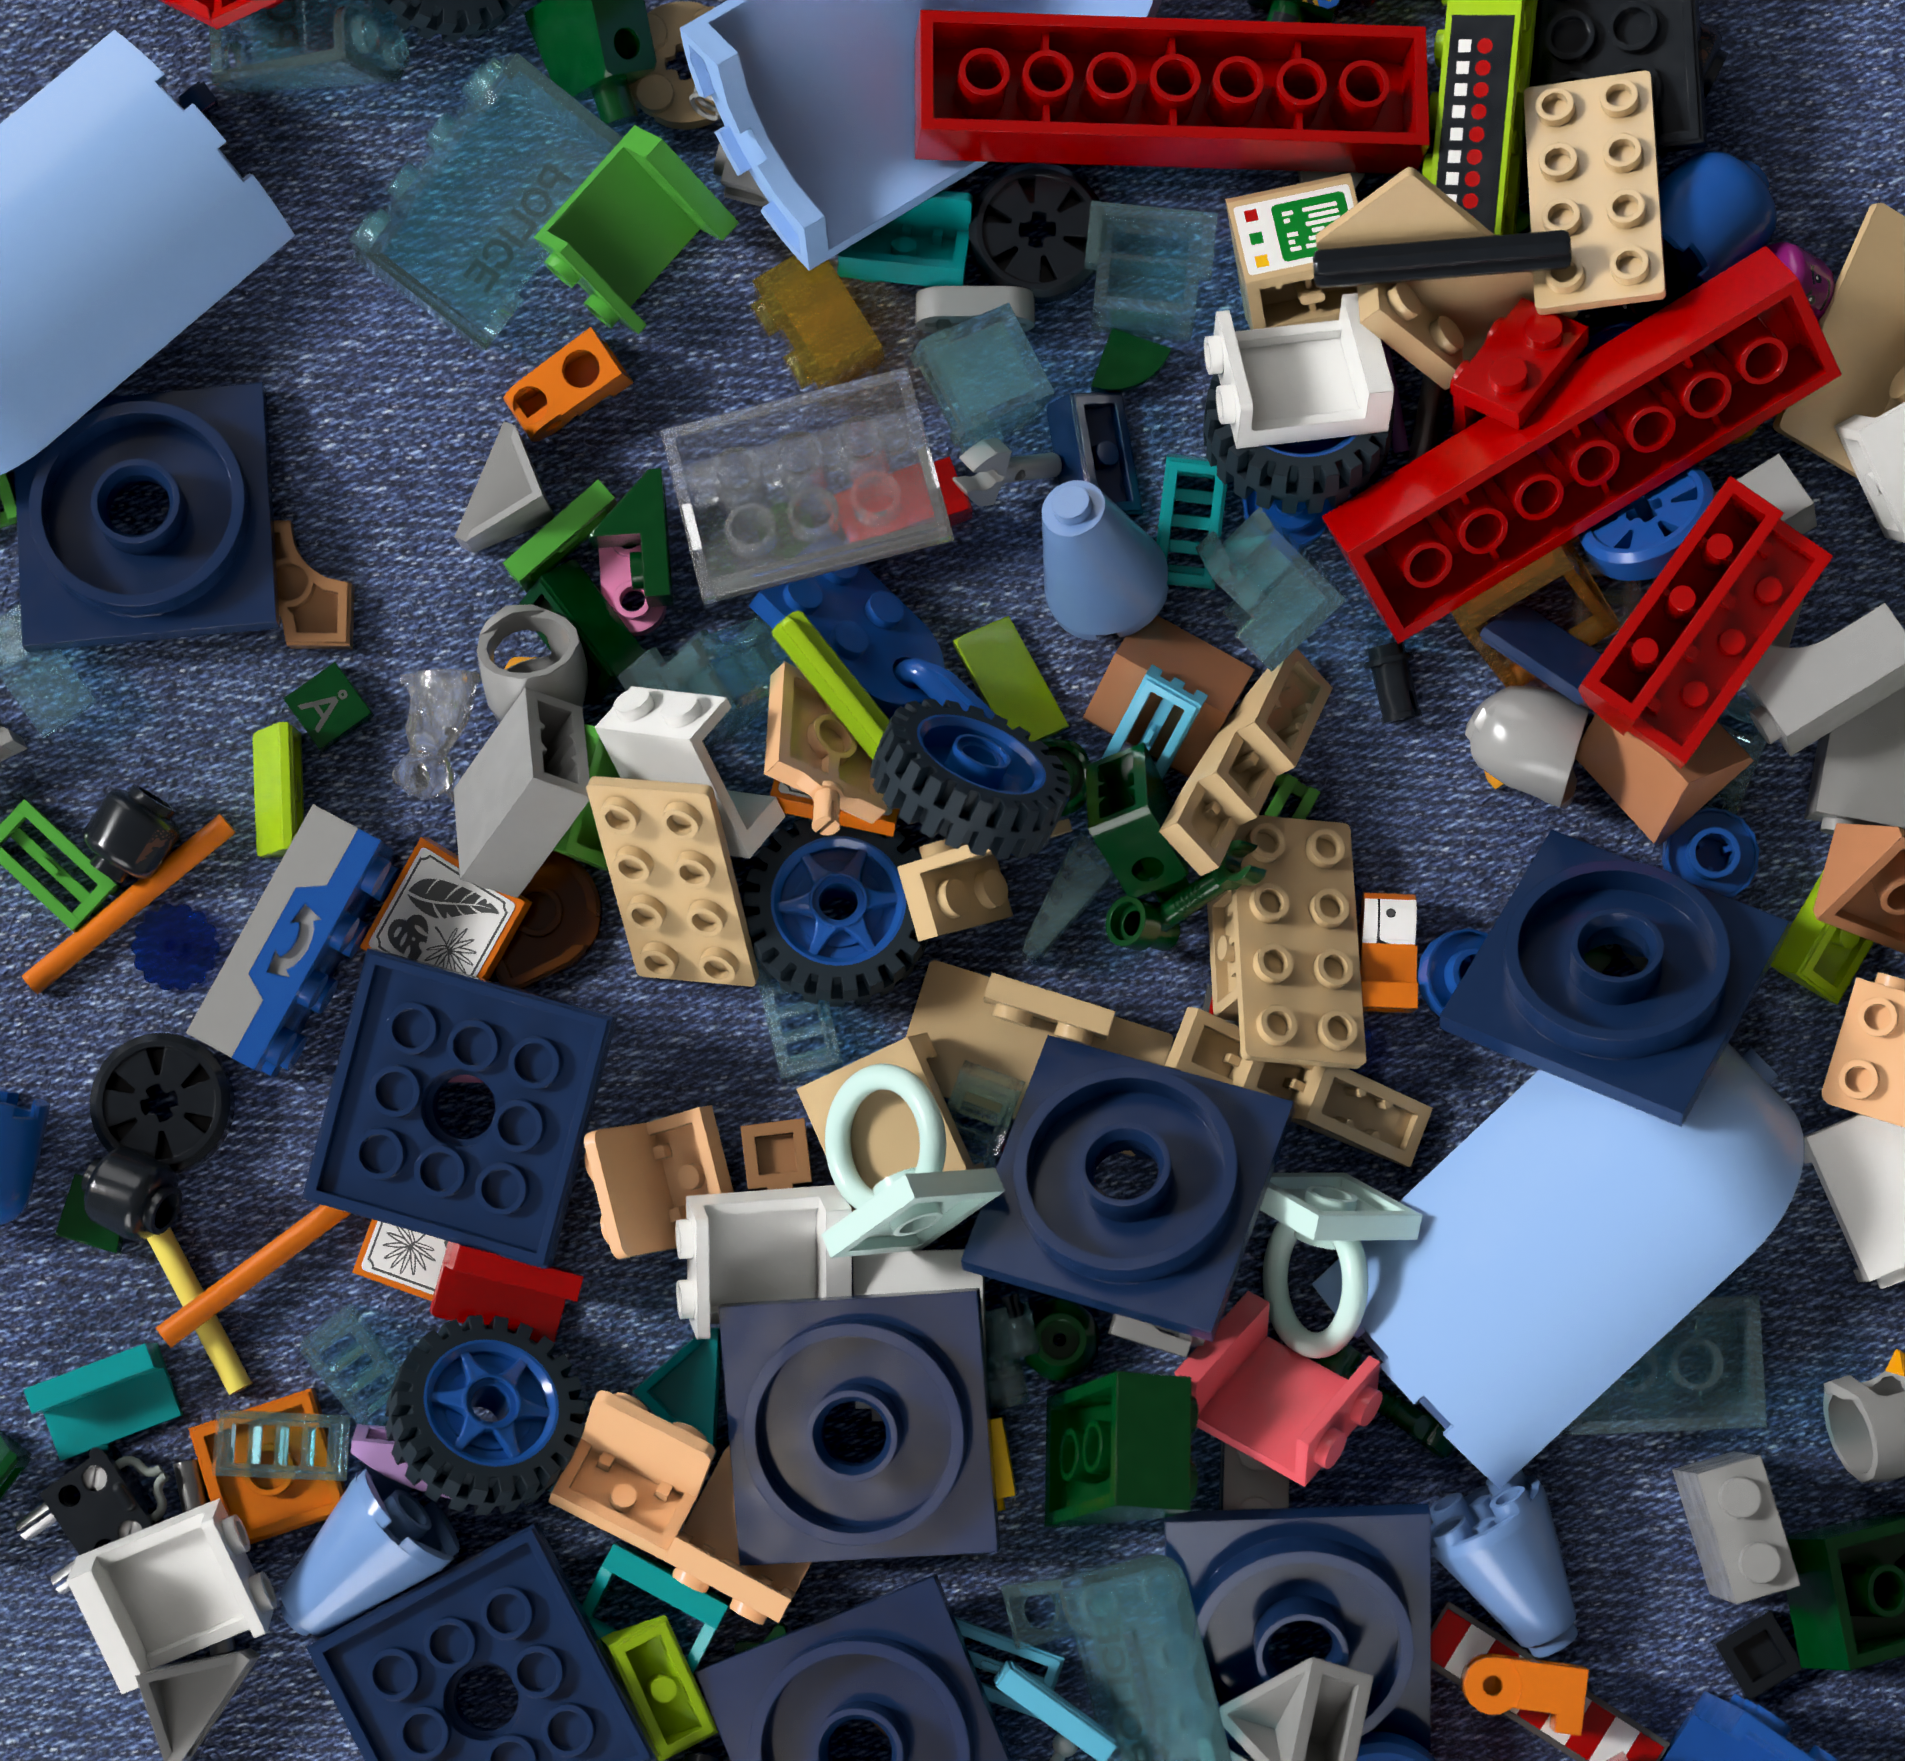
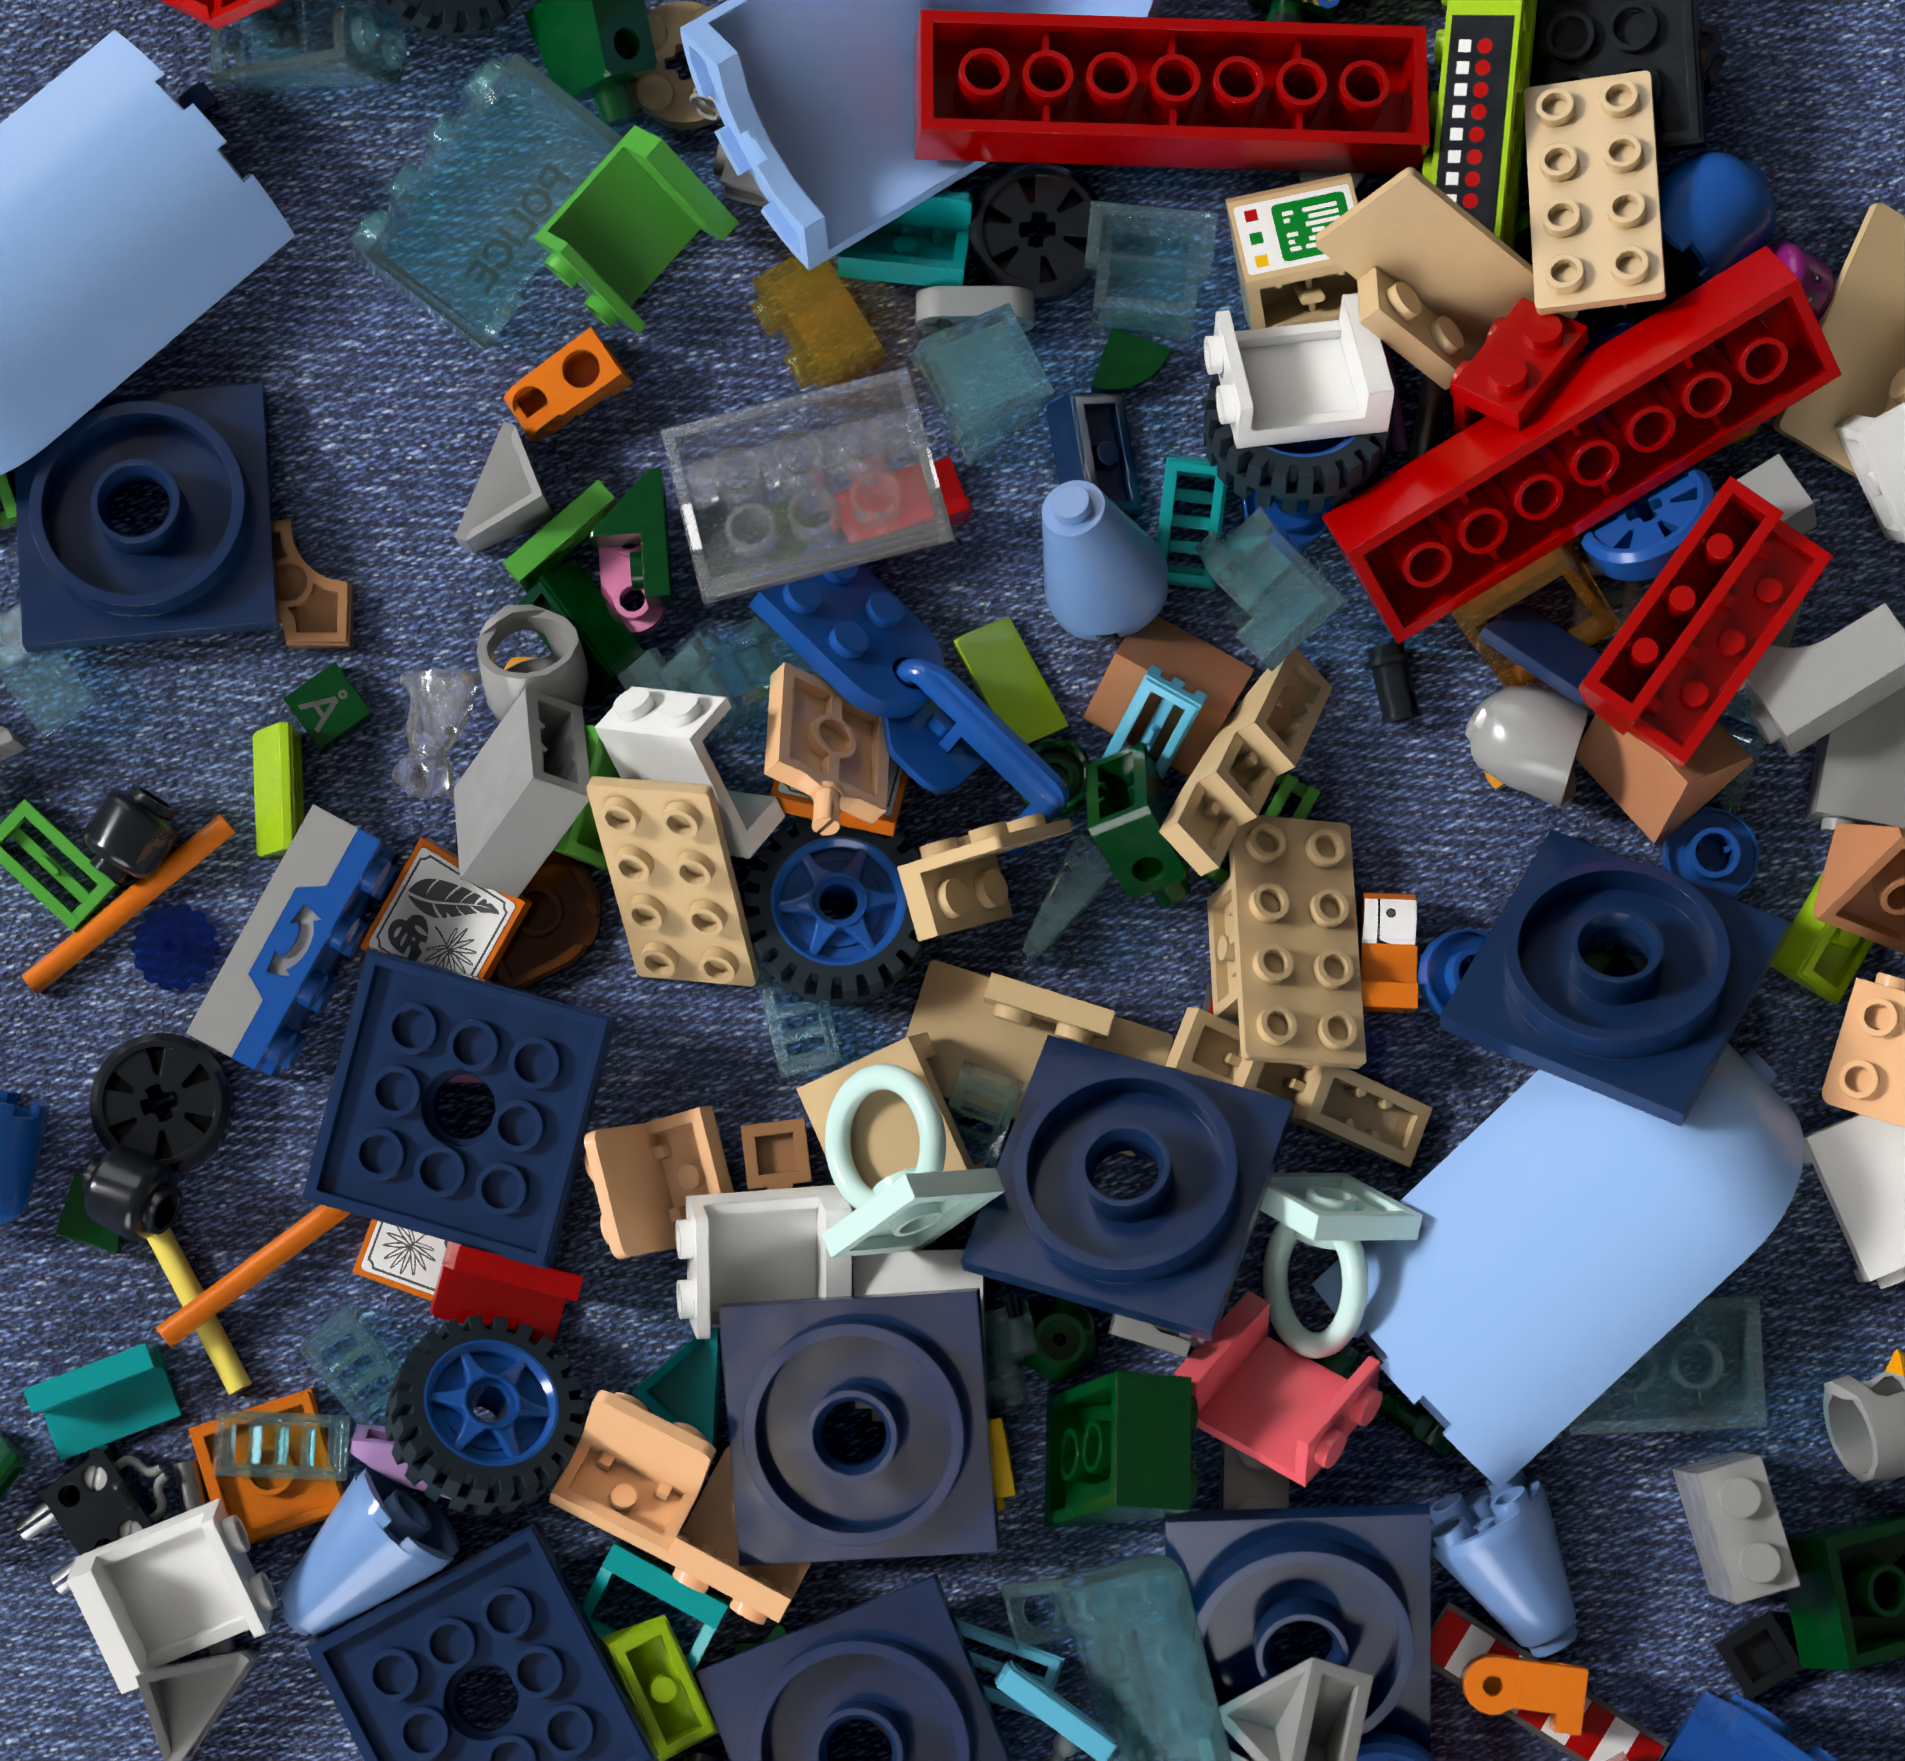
(832, 680): lime axle -> none
(970, 778): black wheel -> none
(996, 468): light grey bar -> none
(1156, 925): dark green brick -> none
(1442, 259): black axle -> none

